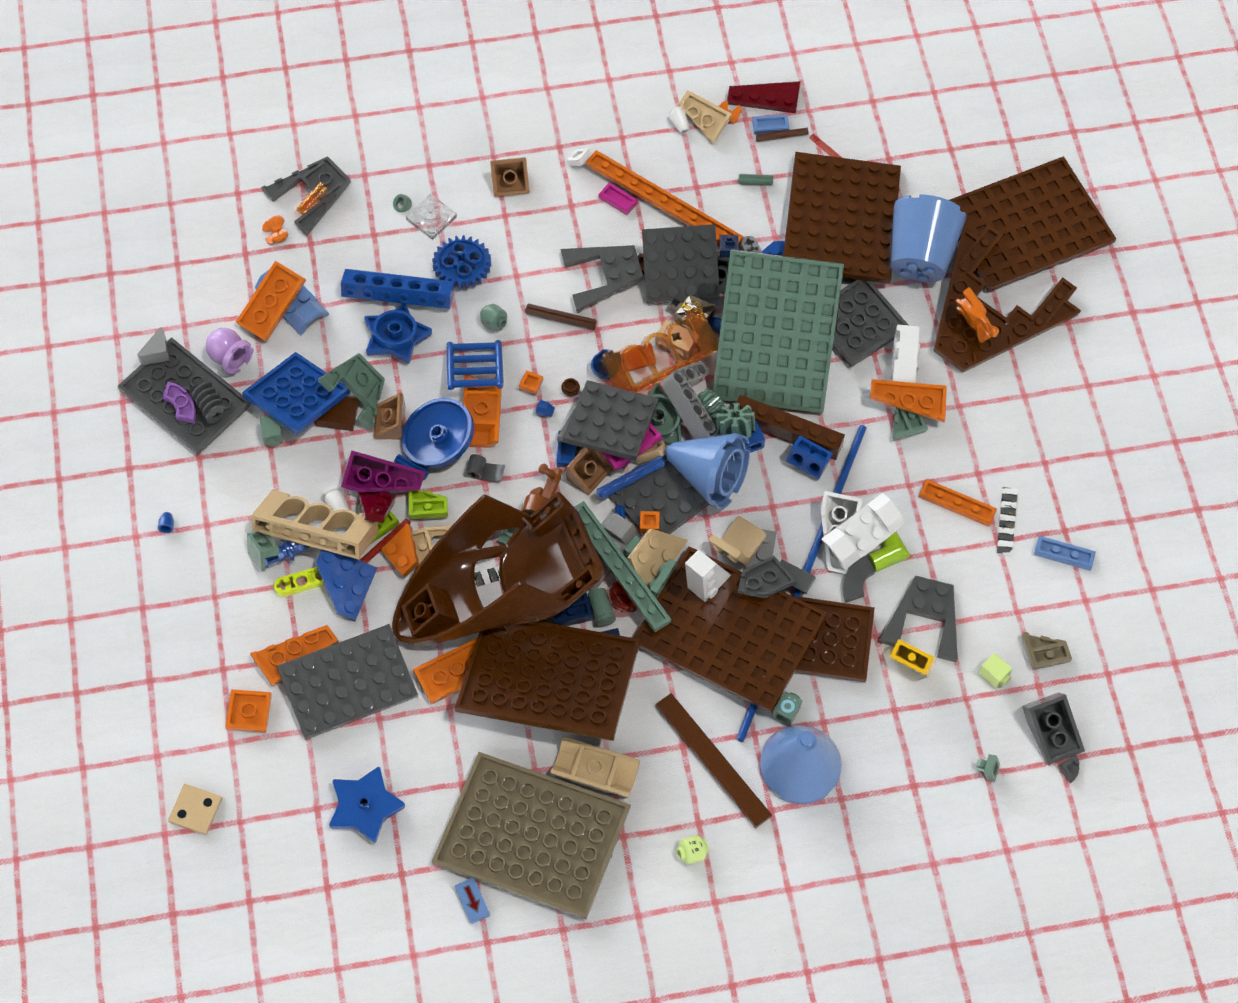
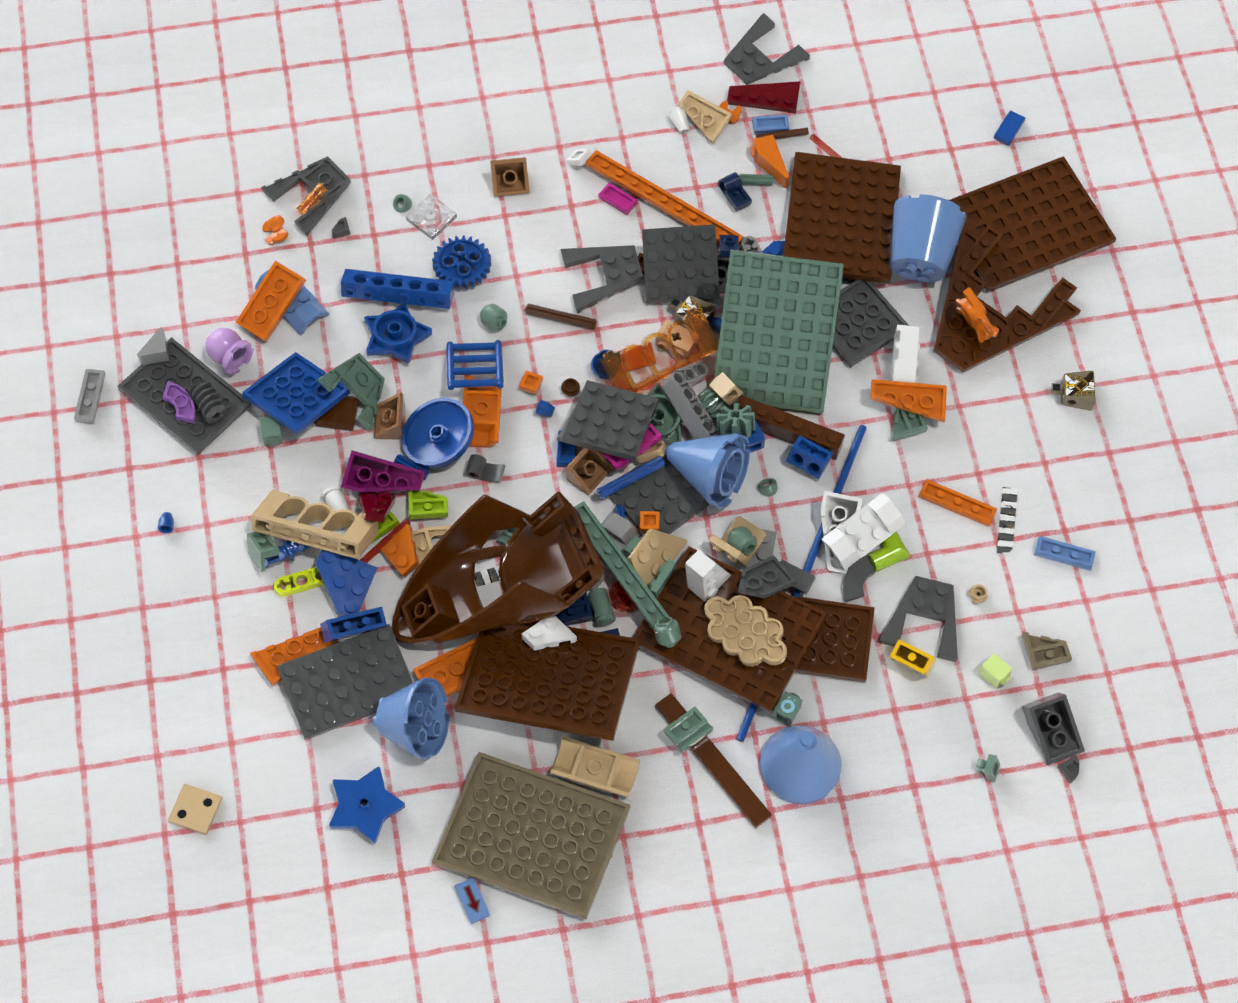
(89, 396): none -> light grey plate
(248, 710): orange plate -> none
(341, 228): none -> dark grey tile
(353, 624): none -> blue brick
(415, 718): none -> medium blue cone
(539, 495): dark orange piece -> none
(548, 634): none -> white wing
(667, 632): none -> sand green head
(688, 729): none -> sand green plate
(692, 849): yellowish green head -> none
(725, 388): none -> tan brick
(734, 192): none -> dark blue plate
(742, 540): none -> sand green head
(745, 630): none -> tan plate
(751, 63): none -> dark grey wing
(768, 490): none -> sand green piece
(769, 158): none -> orange slope
(978, 589): none -> tan plate
(1009, 128): none -> blue tile
(1076, 390): none -> torso

